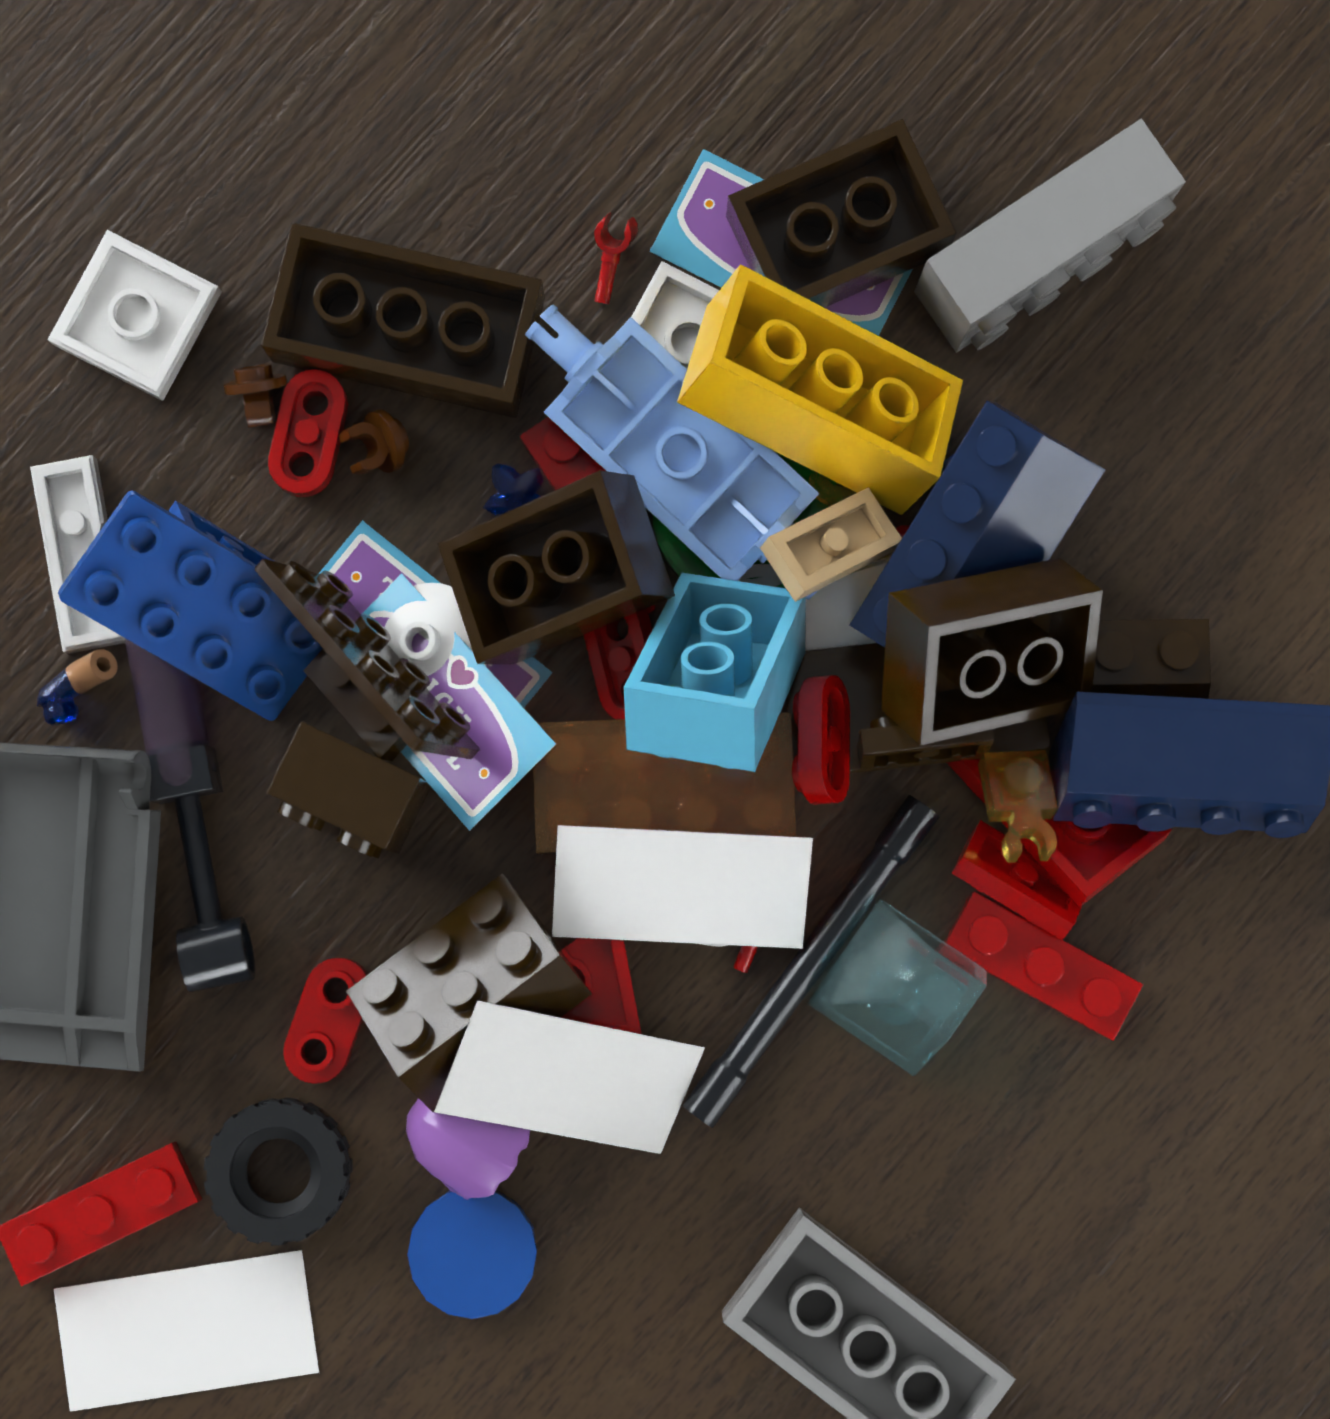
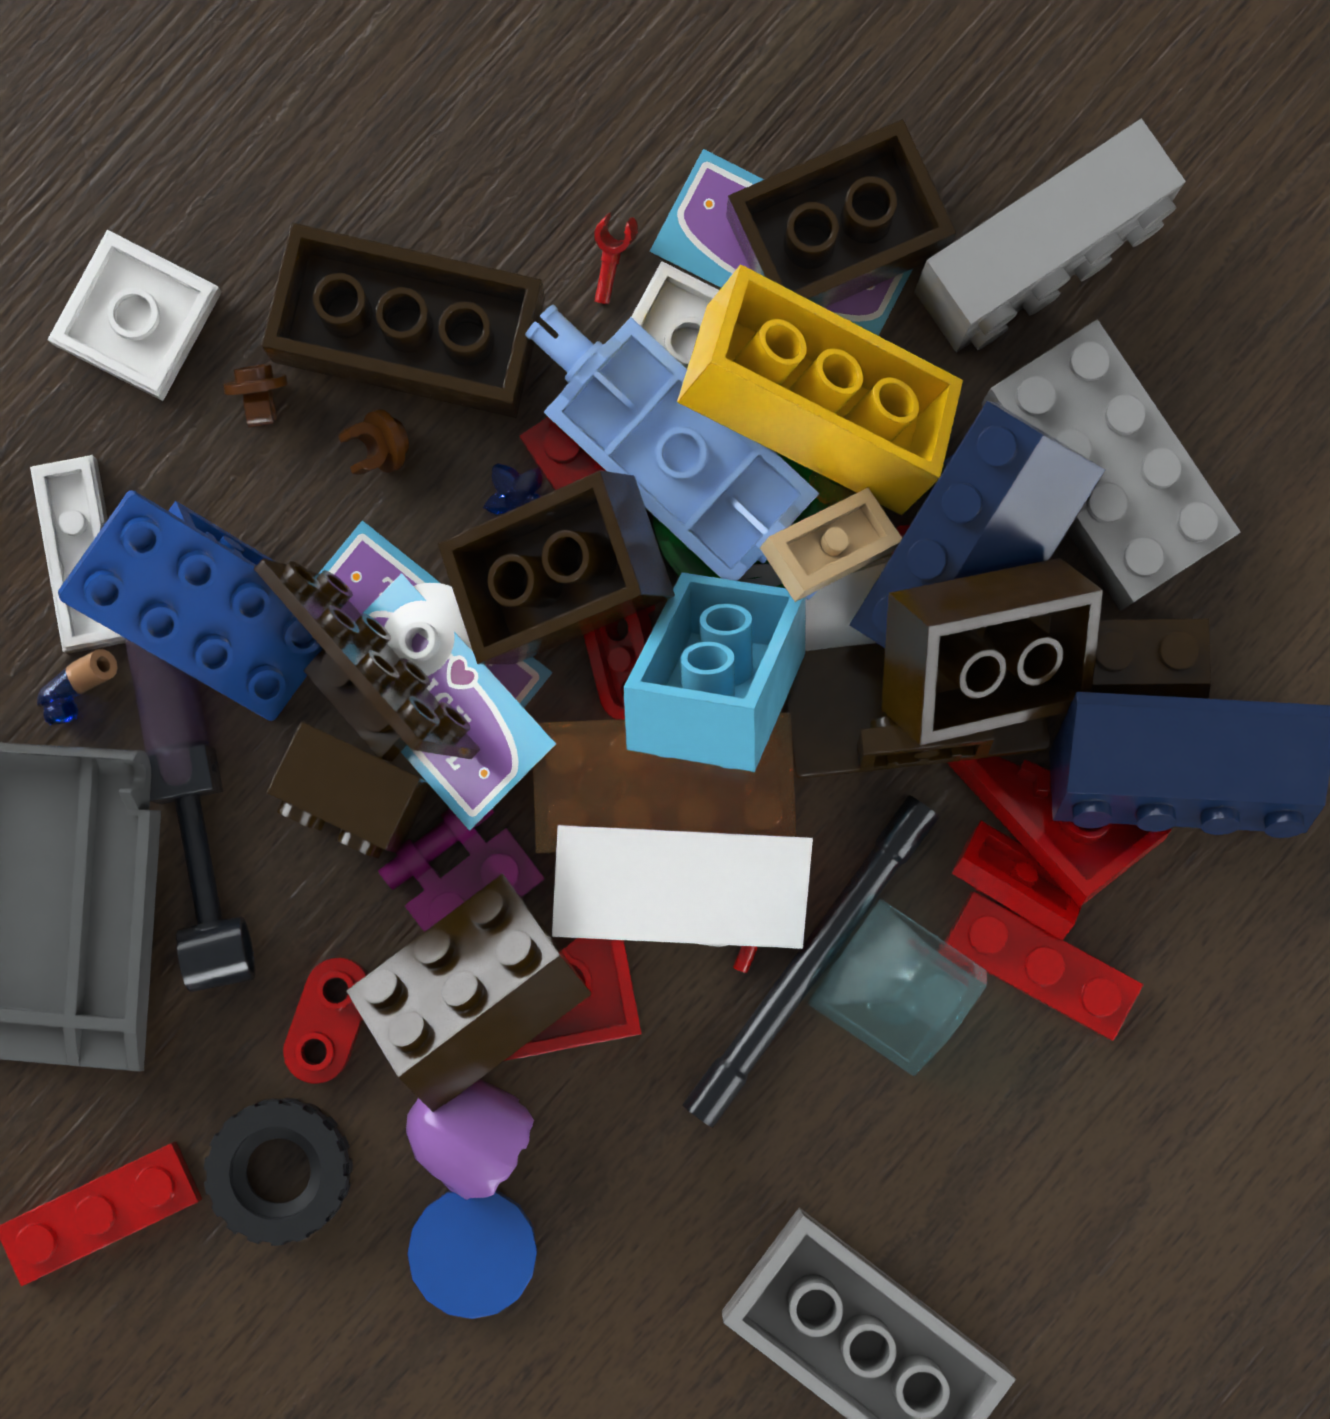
(186, 1330): white sticker -> none
(306, 434): red plate -> none
(483, 865): none -> magenta plate
(568, 1078): white sticker -> none
(823, 754): red plate -> none
(1021, 792): clear yellow plate -> none
(1152, 503): none -> light grey brick

